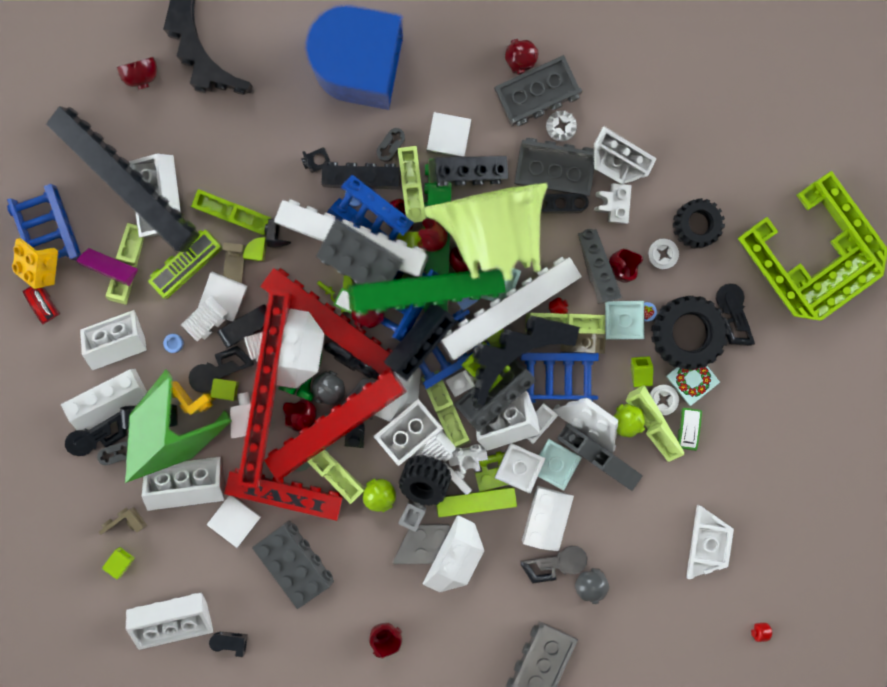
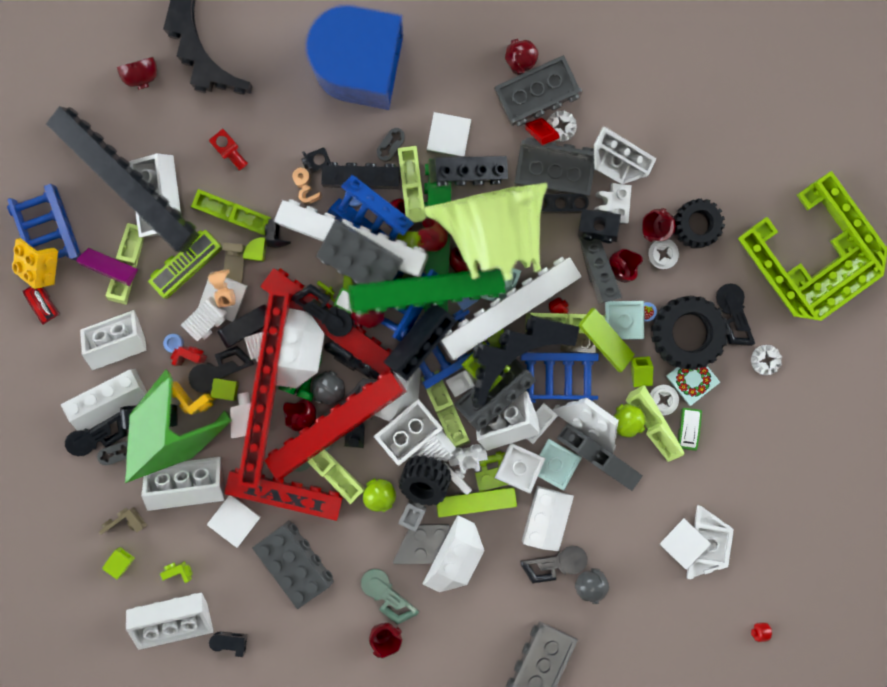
(172, 570): none -> lime bracket
(191, 353): none -> red bracket
(223, 296): none -> light nougat leg
(230, 150): none -> red bracket
(302, 179): none -> light nougat leg
(336, 320): none -> black piece
(376, 584): none -> sand green piece
(542, 131): none -> red tile
(591, 218): none -> black brick
(606, 340): none -> lime piece
(658, 225): none -> dark red cap
(685, 543): none -> white sticker
(759, 354): none -> white gear

